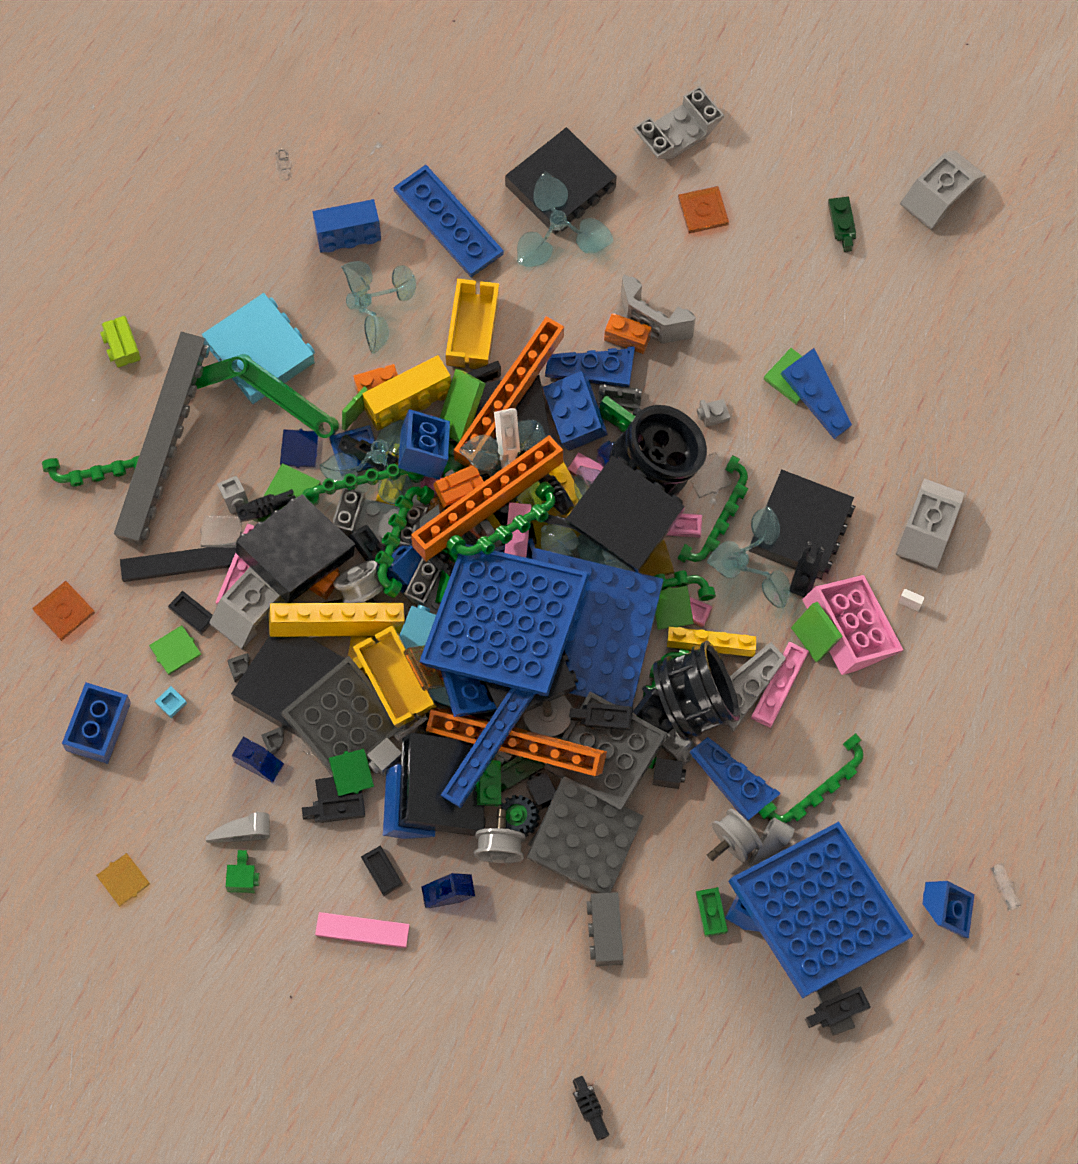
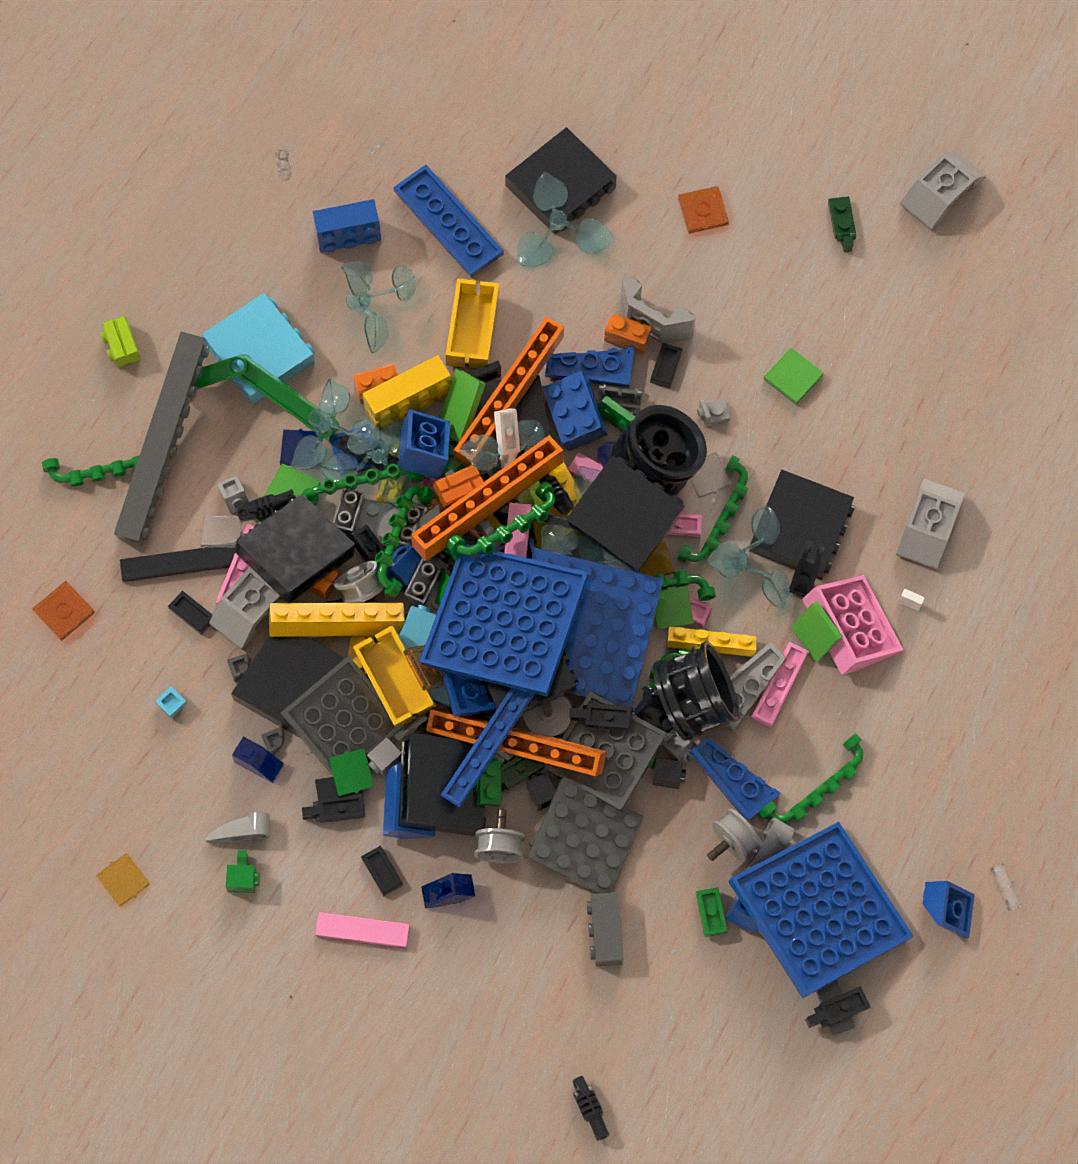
(96, 723): blue brick -> none
(175, 650): bright green piece -> none
(333, 400): none -> clear light blue plant
(353, 409): bright green piece -> none
(520, 814): black wheel -> none
(666, 365): none -> black tile
(681, 126): light grey slope -> none
(815, 389): blue wing -> none

